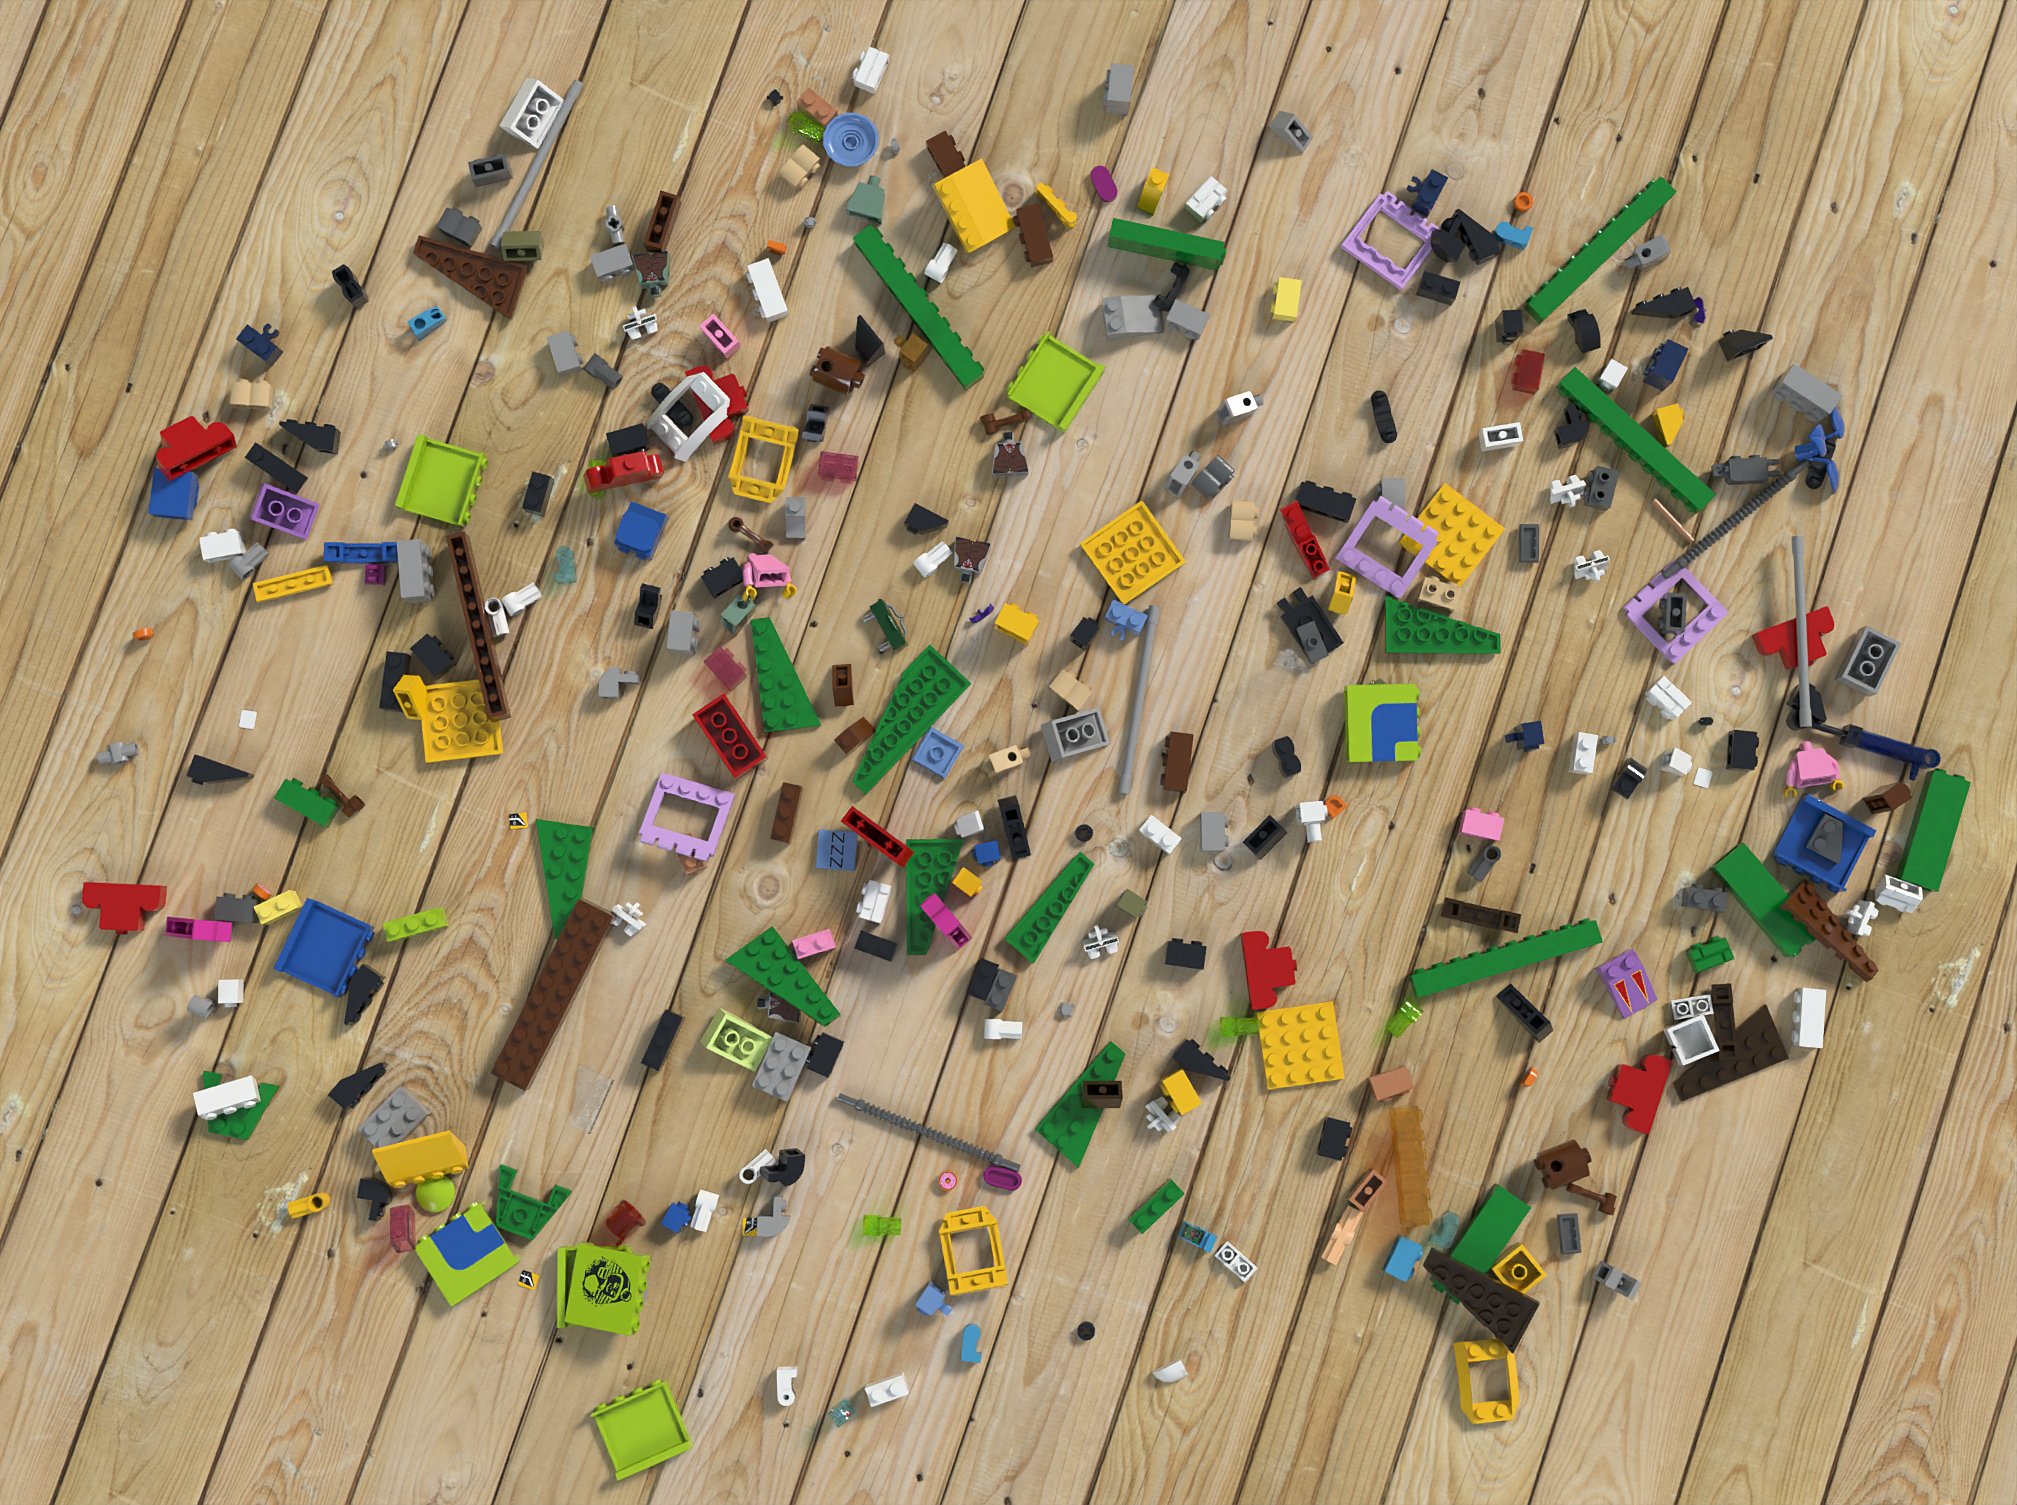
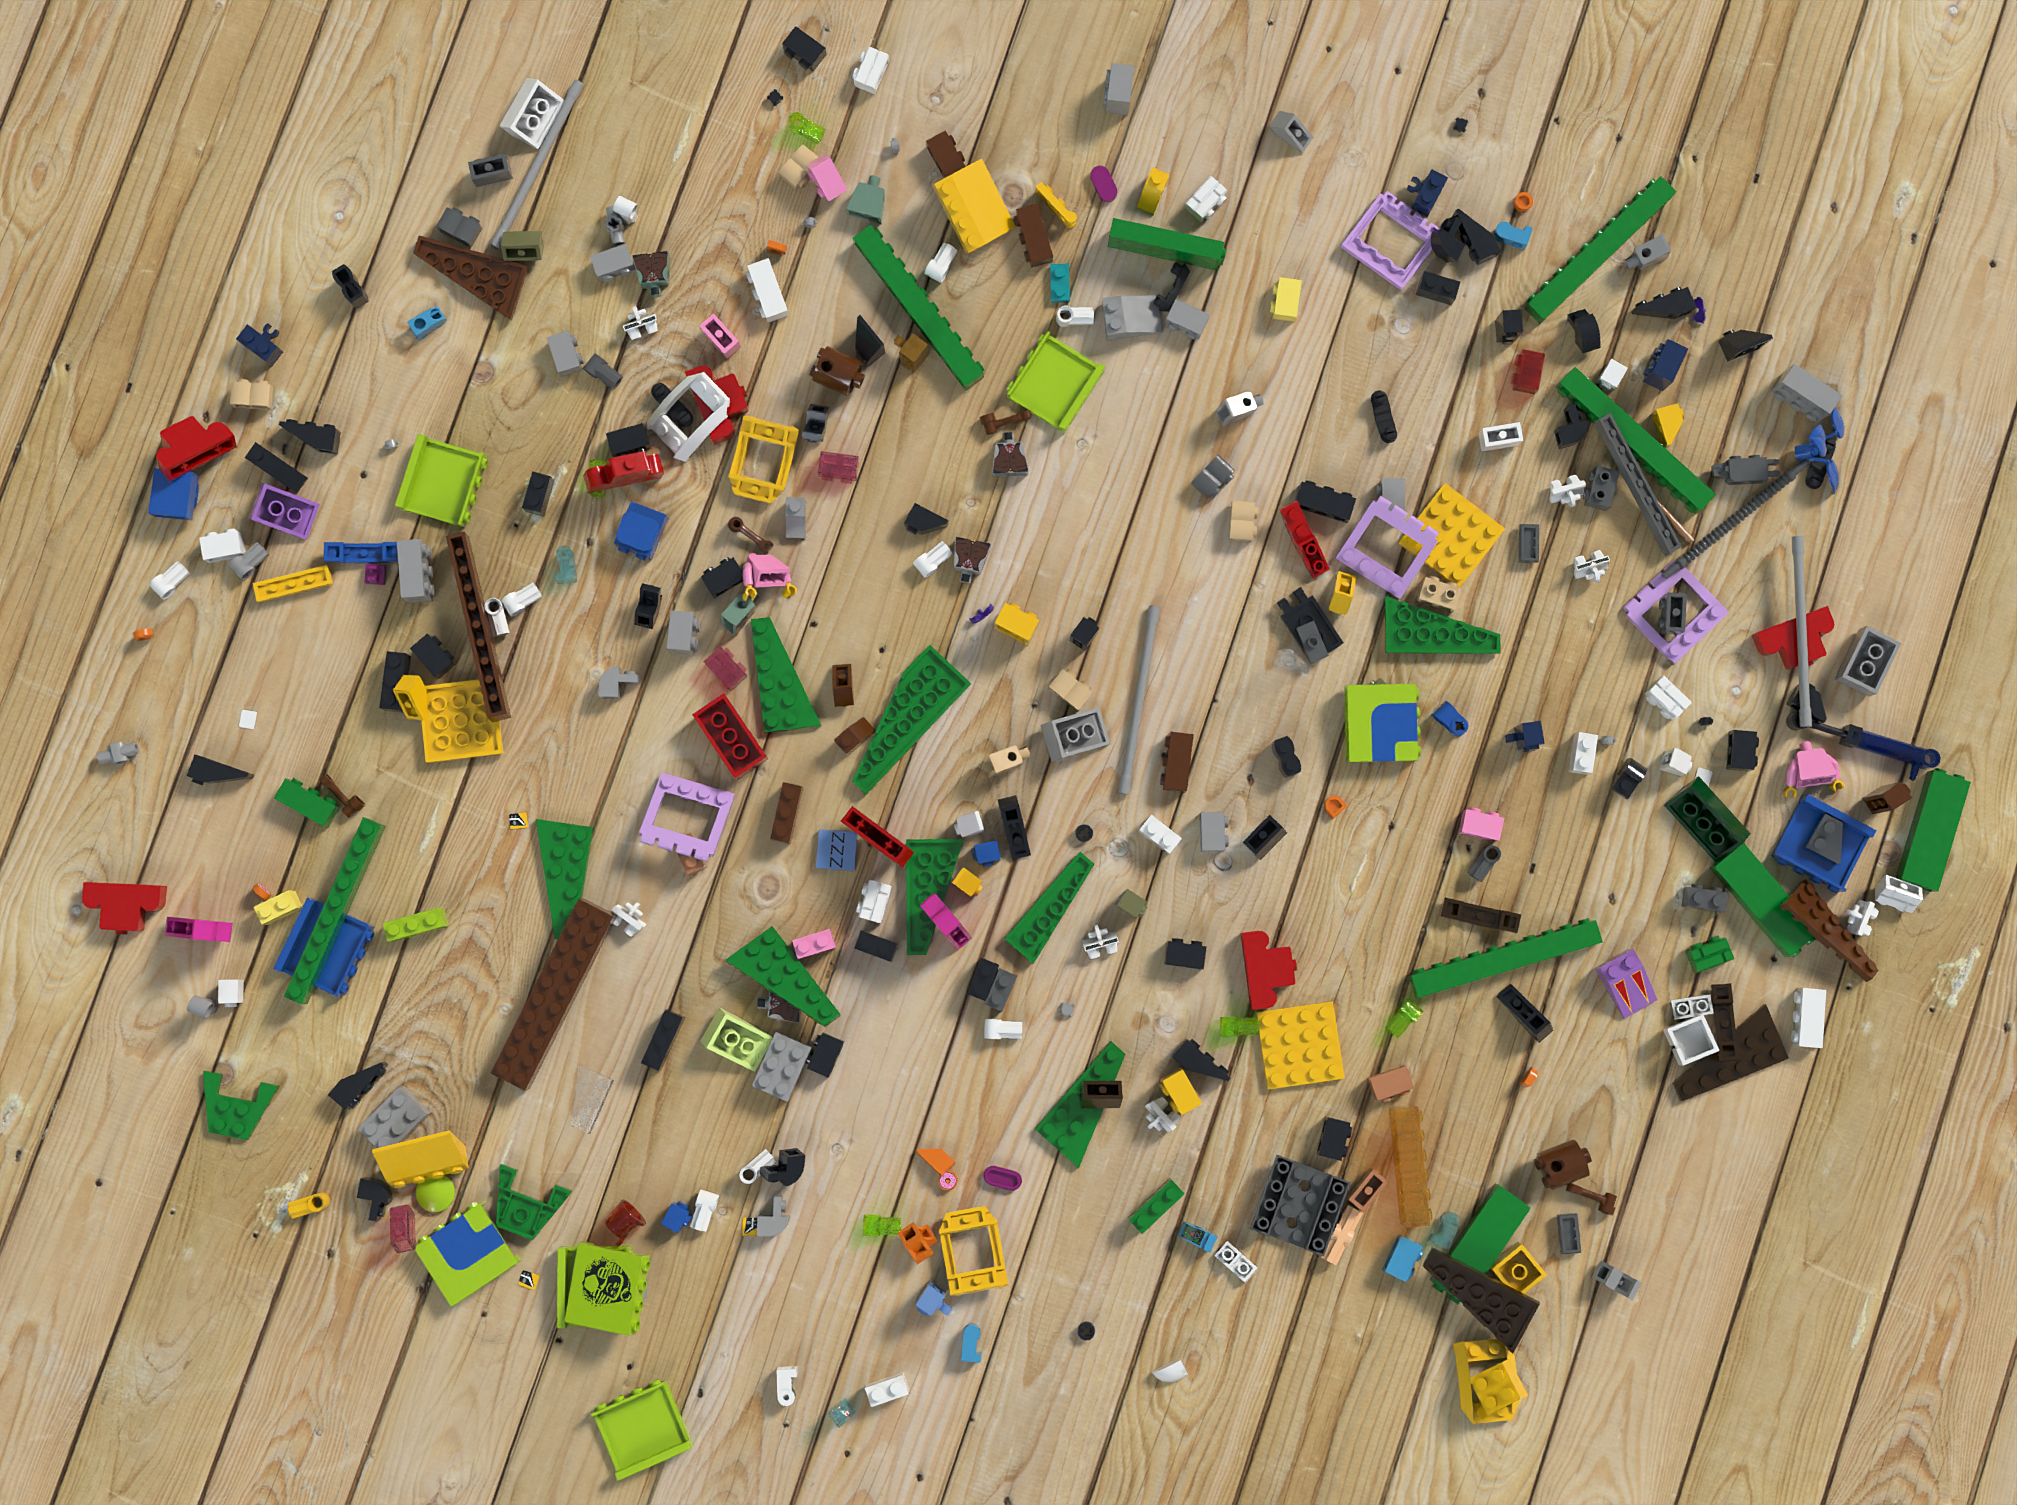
(165, 583): none -> white piece
(227, 1098): white brick -> none
(236, 909): dark grey brick -> none
(334, 911): none -> green brick
(362, 988): black slope -> none
(626, 210): none -> white piece
(662, 222): reddish brown brick -> none
(803, 49): none -> black brick
(816, 108): nougat brick -> none
(826, 177): none -> bright pink brick
(850, 139): medium blue hat -> none
(888, 625): dark green piece -> none
(918, 1241): none -> orange brick
(937, 753): medium blue tile -> none
(937, 1160): none -> orange tile
(991, 1157): dark grey hose -> none
(1059, 283): none -> teal plate
(1077, 316): none -> white piece
(1125, 619): medium blue brick -> none
(1132, 553): yellow plate -> none
(1183, 473): light grey torso -> none
(1311, 815): white brick -> none
(1313, 1209): none -> dark grey slope
(1448, 716): none -> blue piece
(1460, 124): none -> black piece
(1498, 1387): none -> yellow brick
(1637, 484): none -> dark grey plate
(1639, 1090): red brick -> none
(1707, 819): none -> dark green slope

